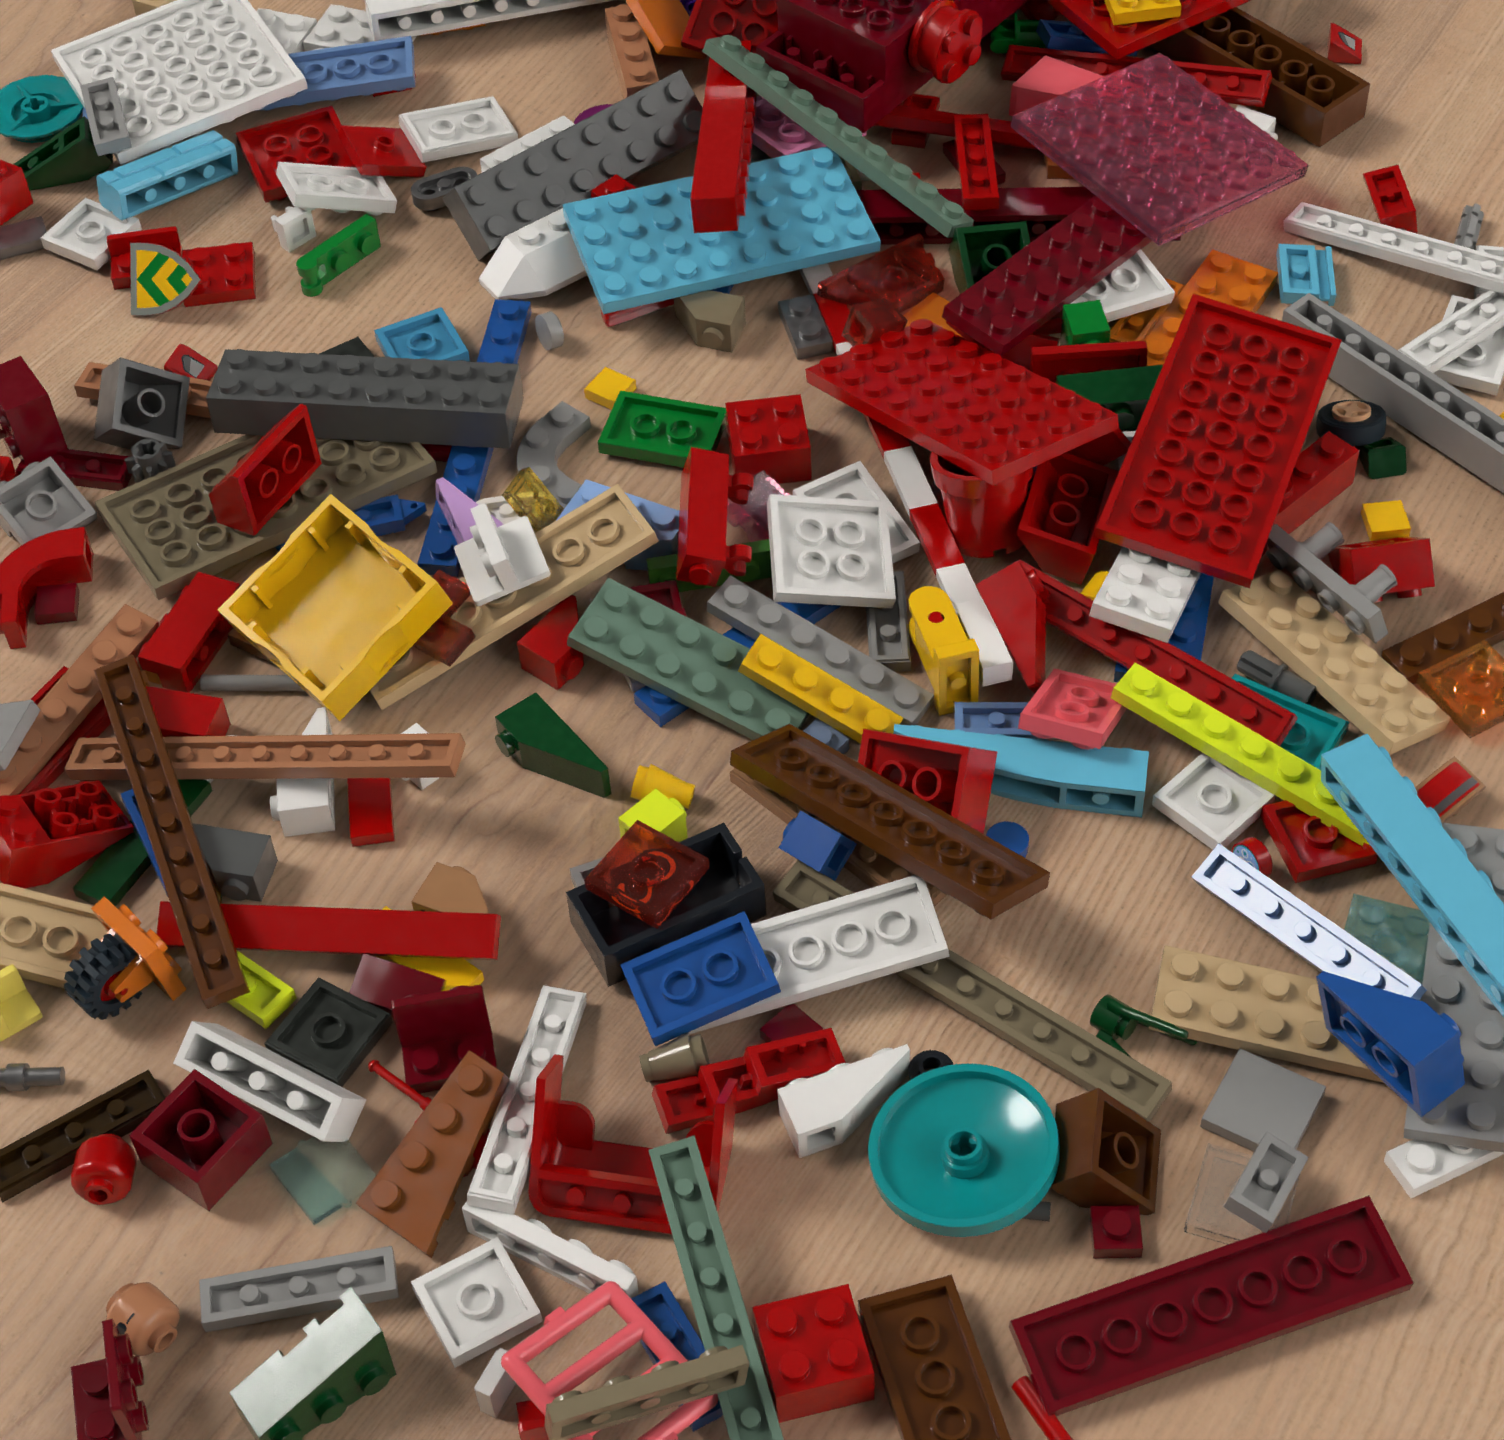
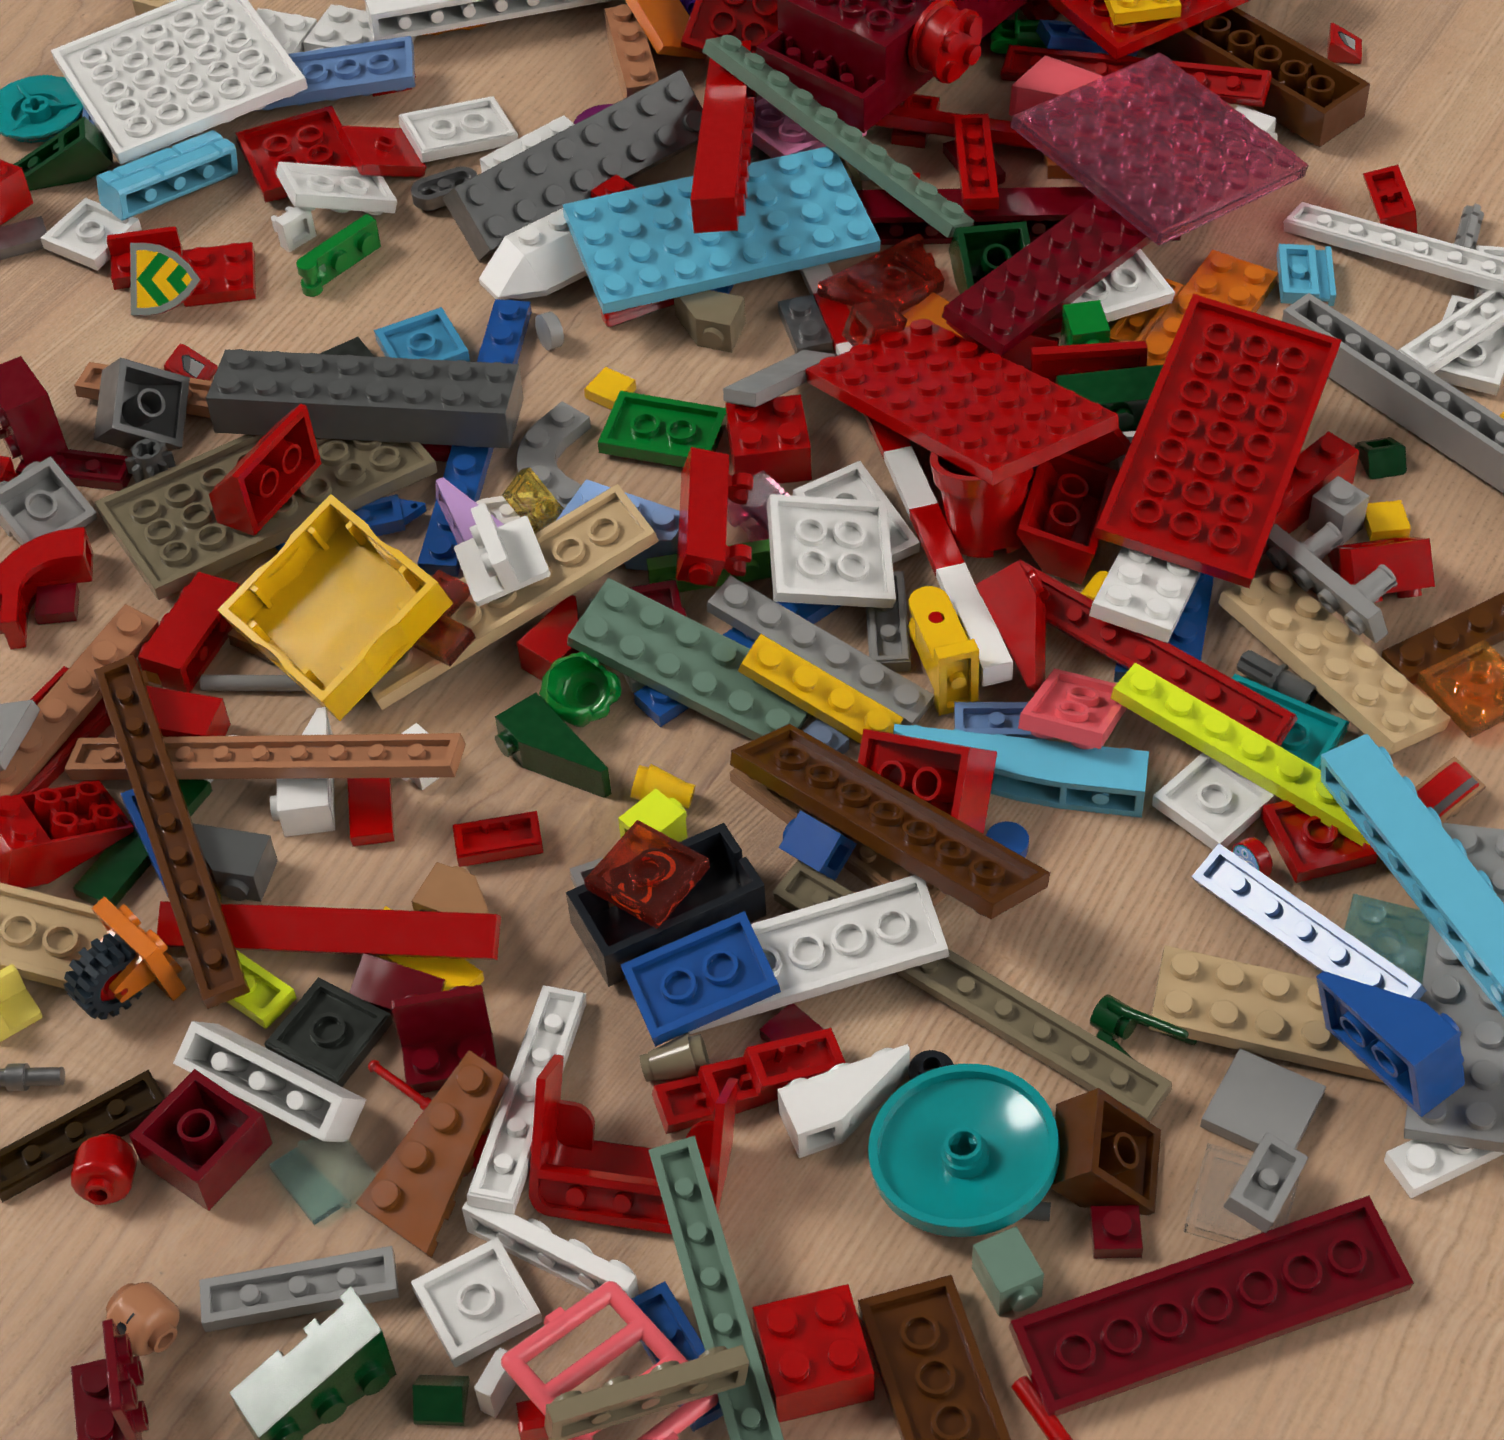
(105, 116): light grey plate -> none
(440, 1400): none -> dark green slope
(497, 839): none -> red plate
(580, 689): none -> green hair
(773, 380): none -> light grey tile
(1008, 1271): none -> sand green brick
(1341, 505): none -> light grey brick
(1352, 421): black wheel -> none

